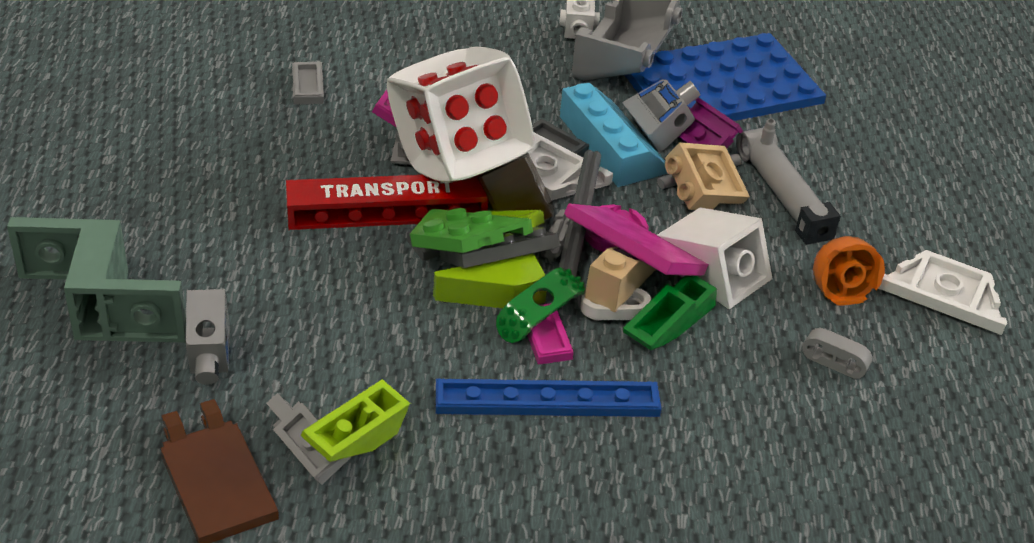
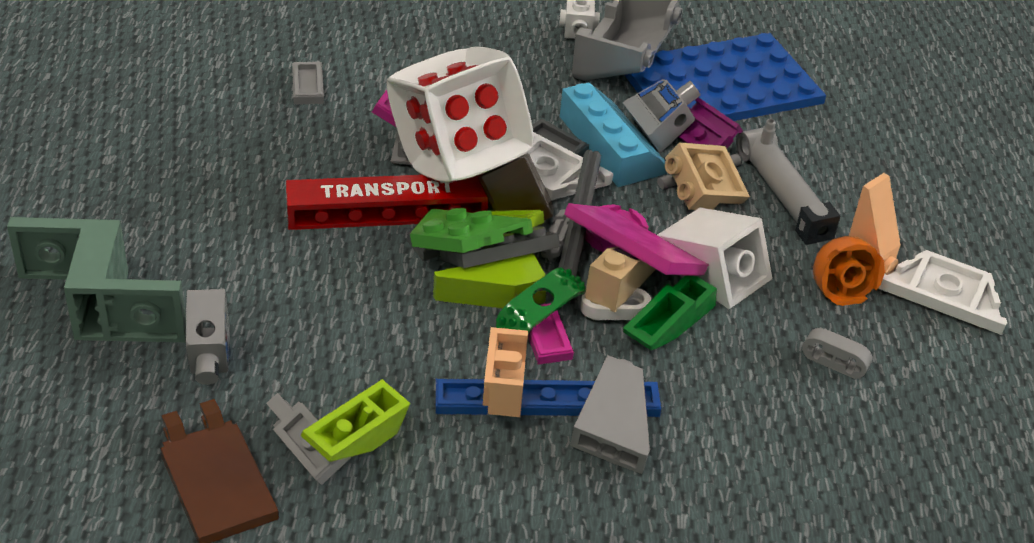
(505, 371): none -> light nougat window
(615, 417): none -> light grey slope
(877, 221): none -> light nougat slope

